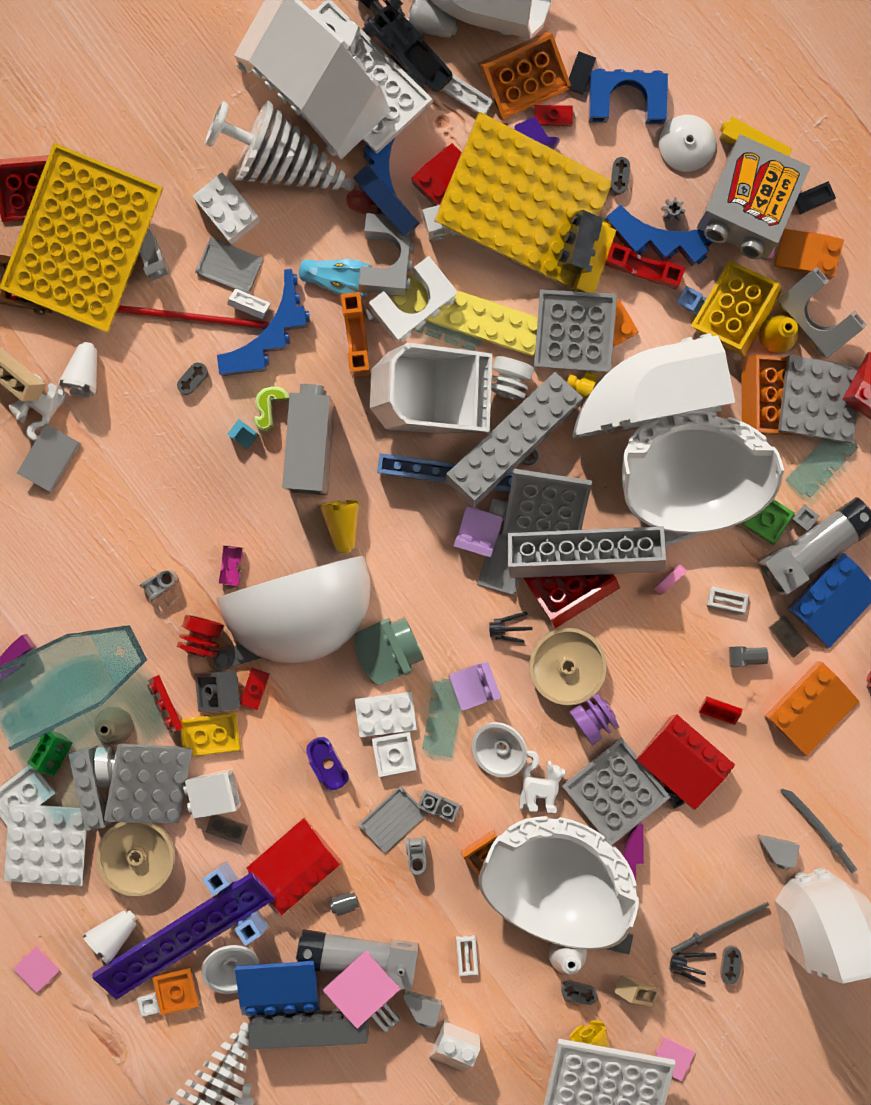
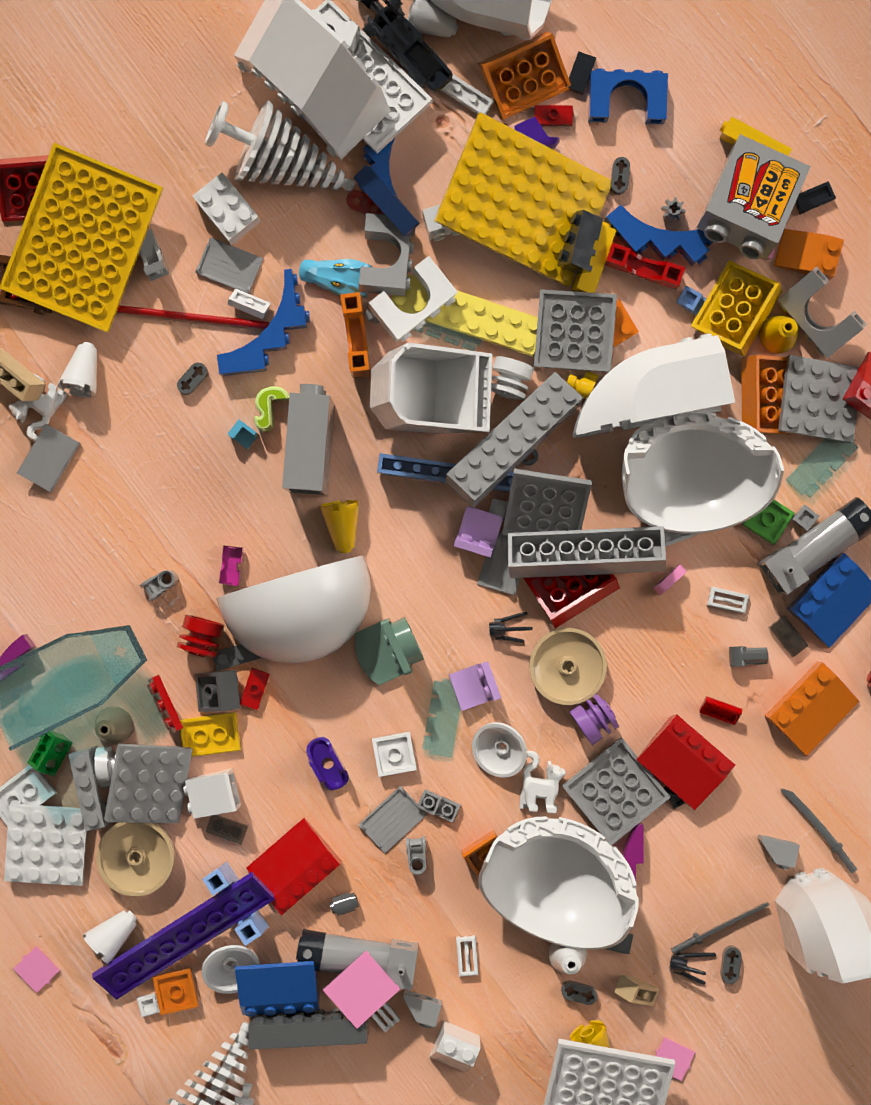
(385, 714): white plate -> none
(436, 174): red slope -> none
(679, 152): white dish -> none

